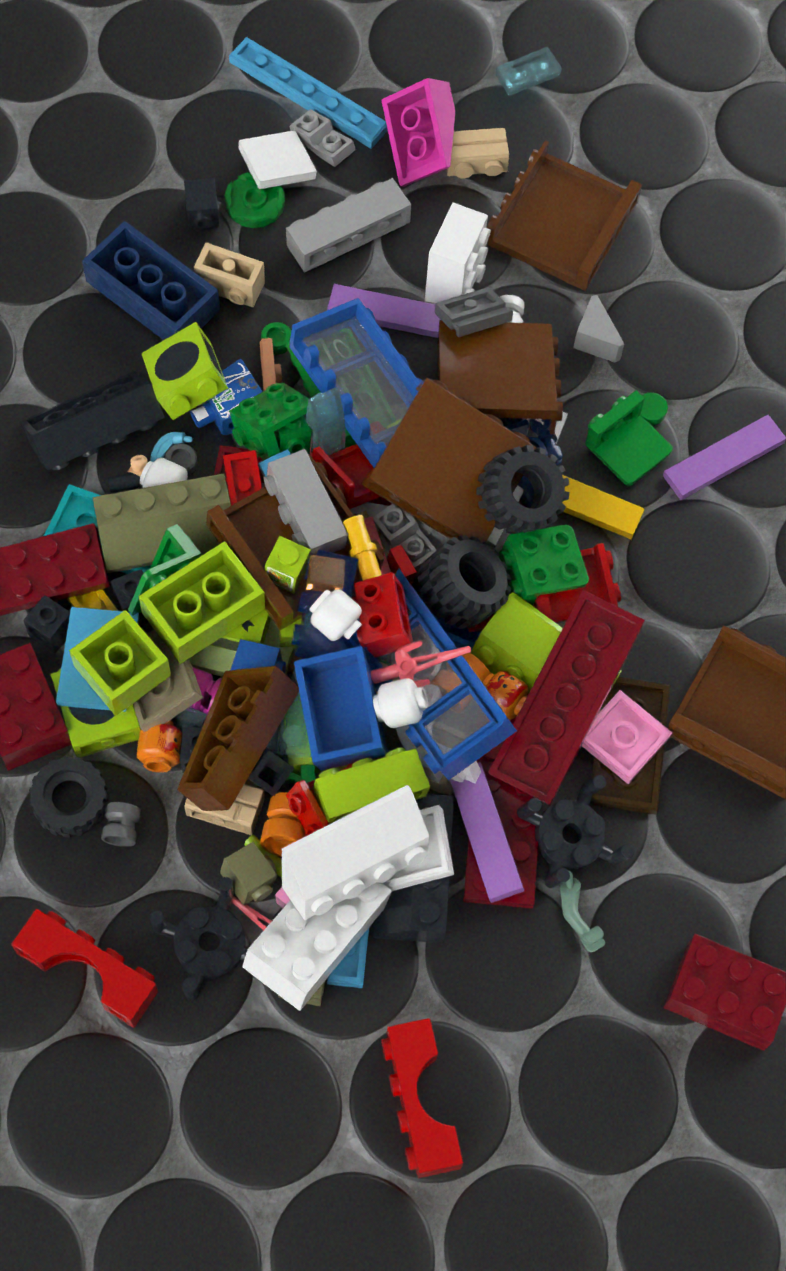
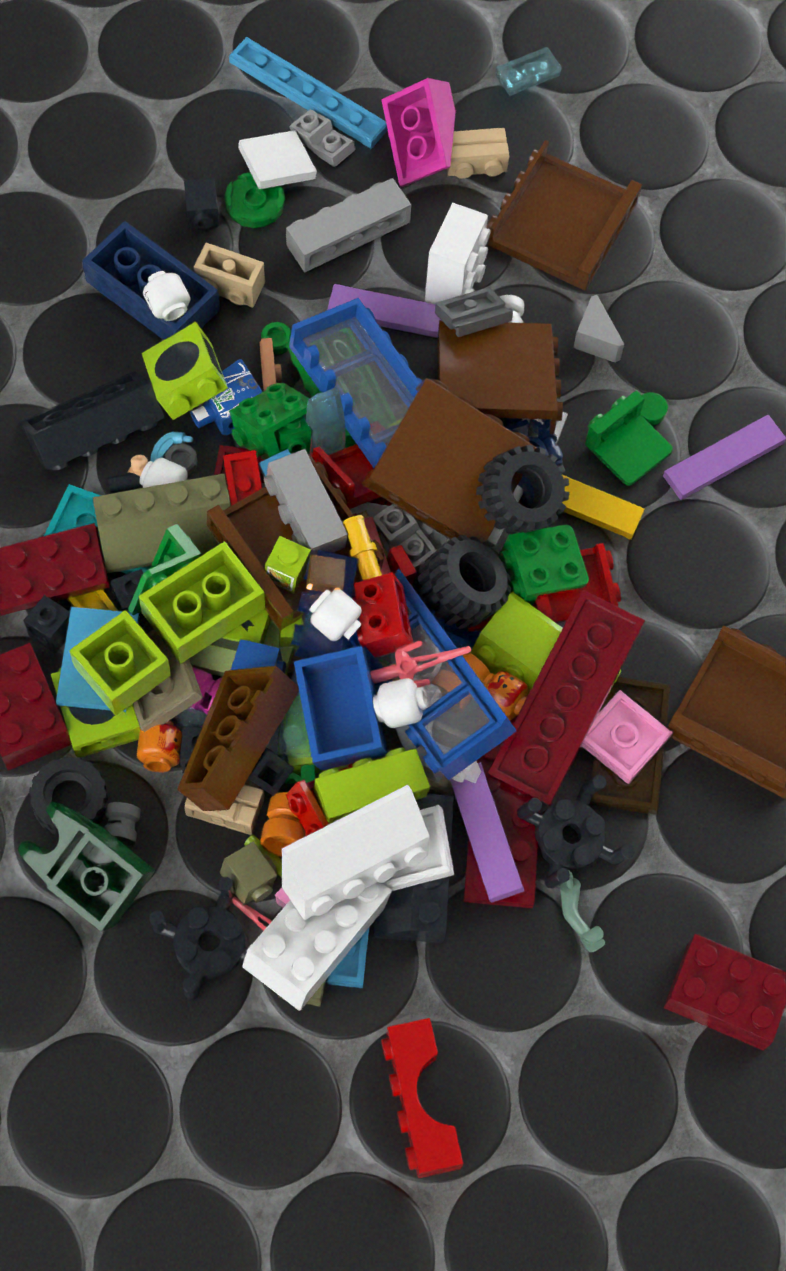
(49, 943): red arch -> none
(76, 863): none -> dark green brick
(166, 295): none -> white head

